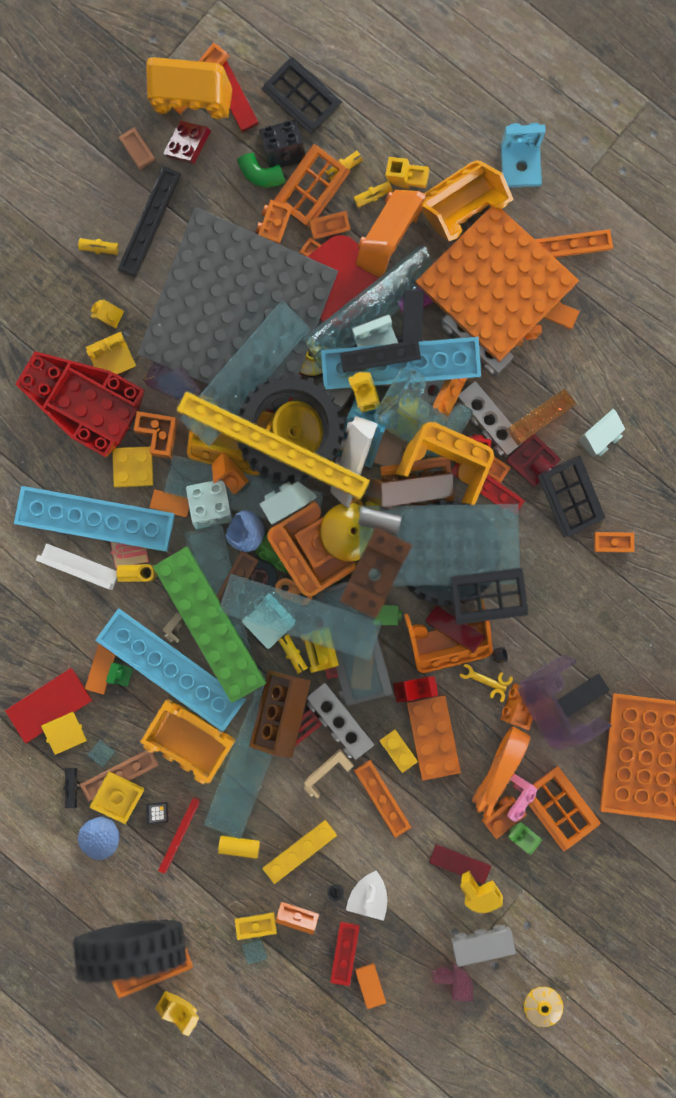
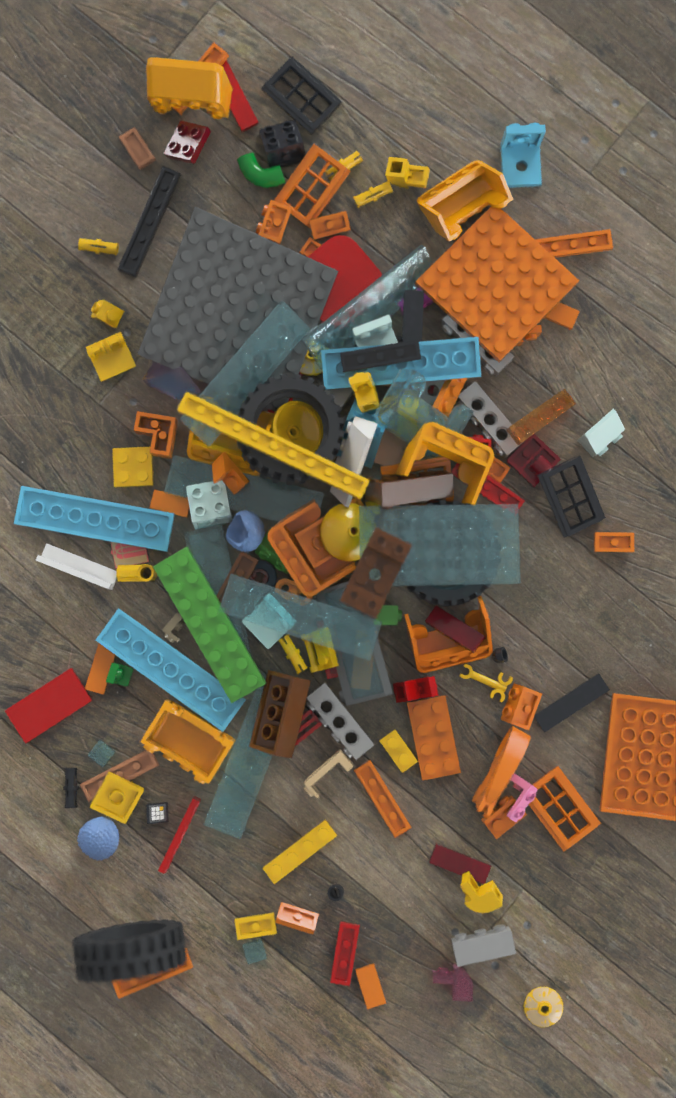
(64, 733): yellow piece -> none
(82, 399): red wedge -> none
(177, 1011): yellow brick -> none
(238, 847): yellow piece -> none
(286, 501): light aqua slope -> none
(369, 897): white shield -> none
(381, 520): light grey piece -> none
(388, 230): orange windscreen -> none
(489, 577): black piece -> none
(524, 837): bright green bracket -> none
(539, 697): windscreen -> none

